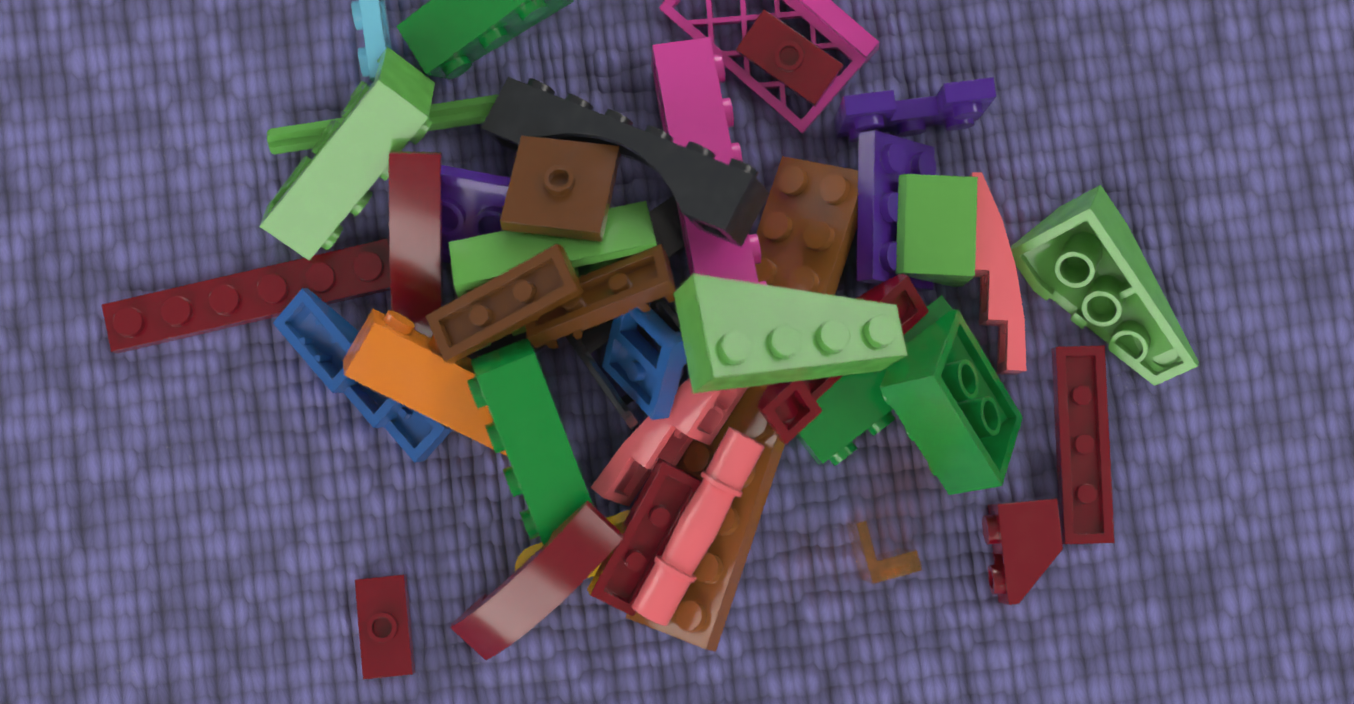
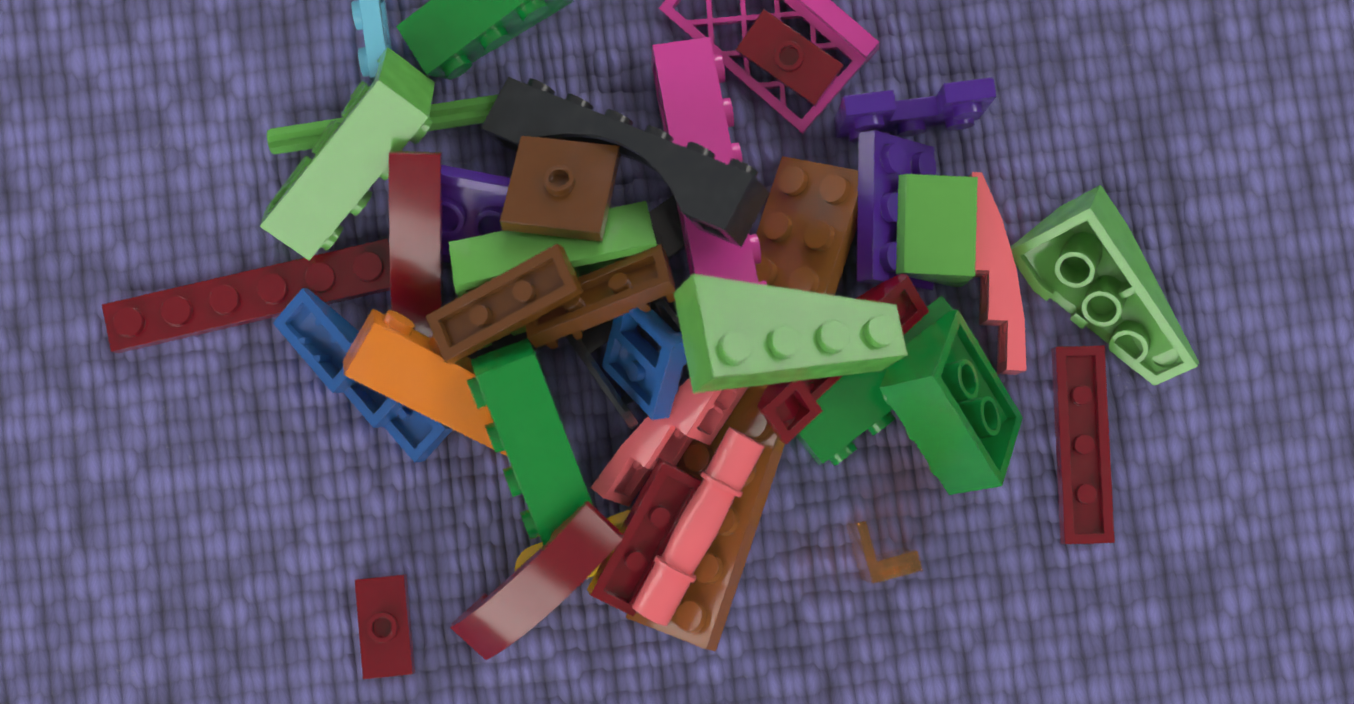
(1024, 545): dark red slope -> none

